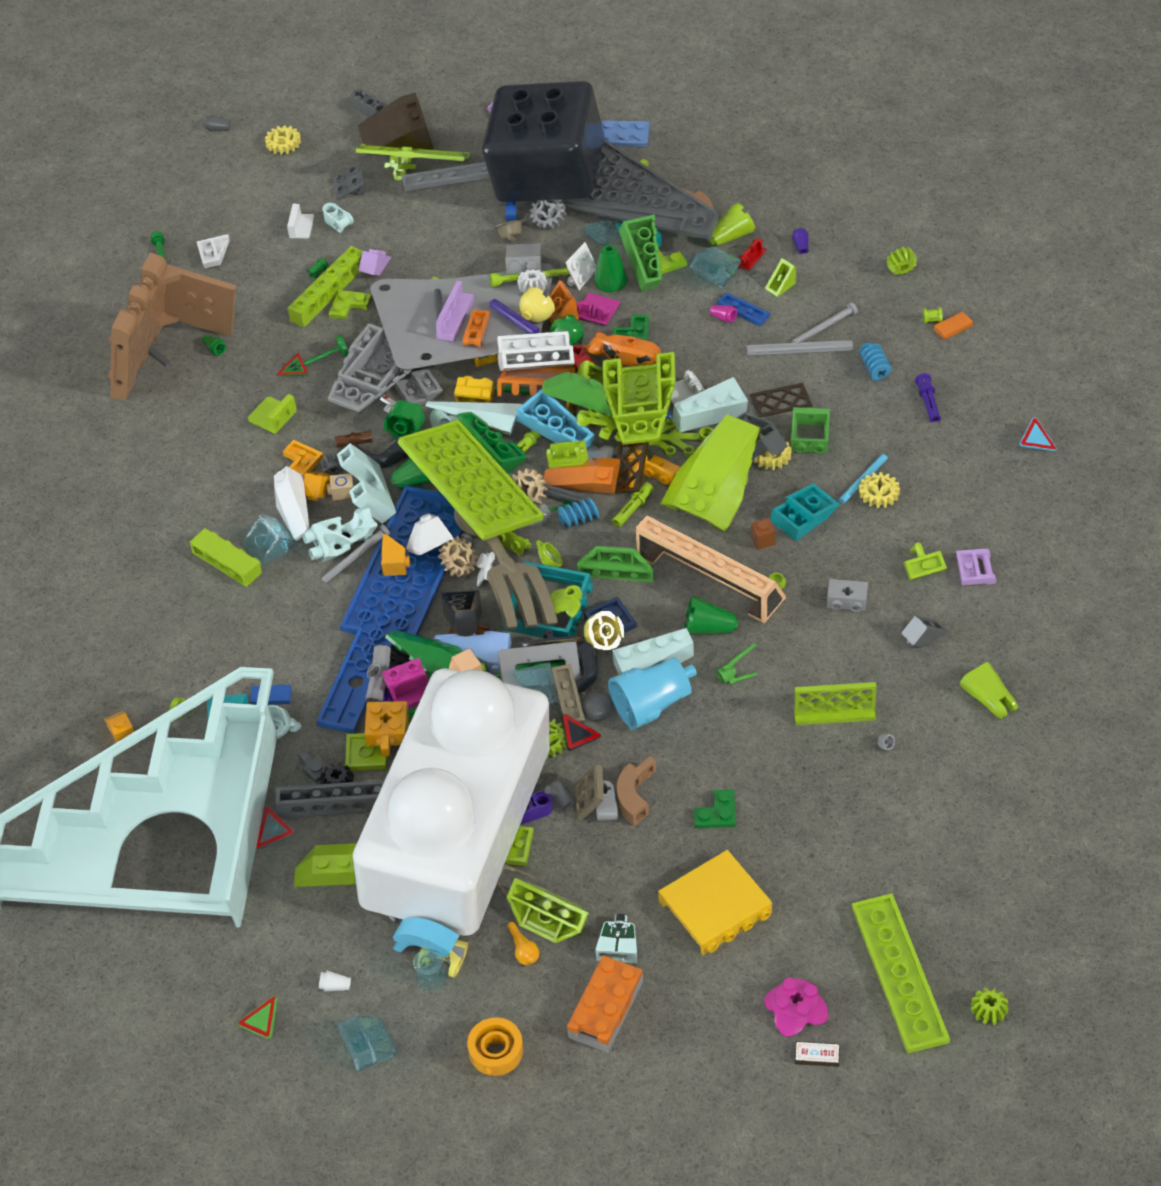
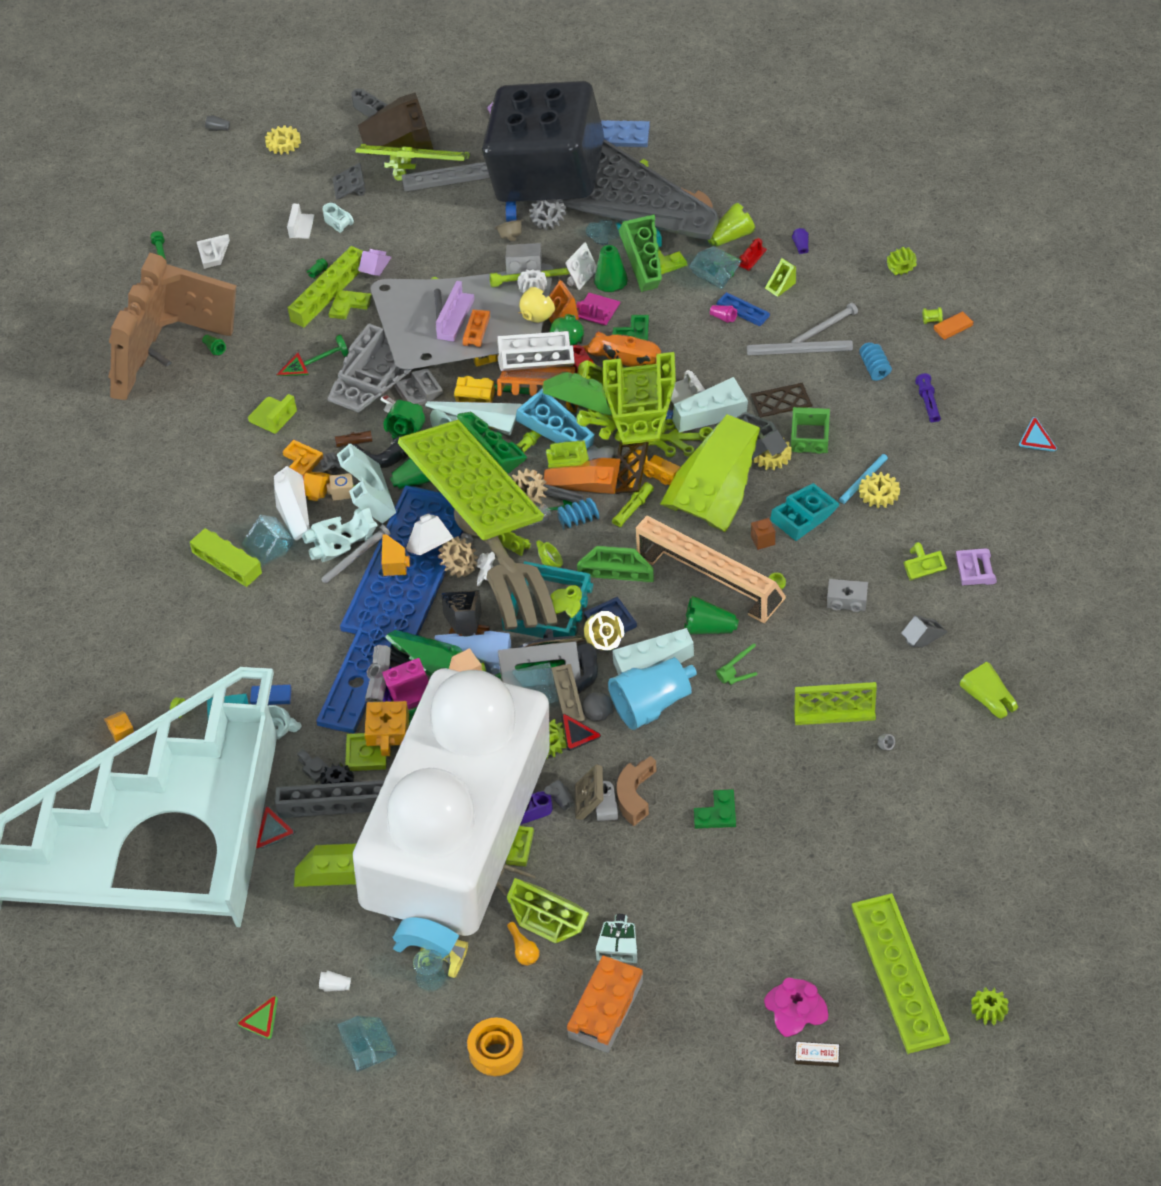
(513, 317): dark purple axle -> none
(716, 901): yellow panel -> none

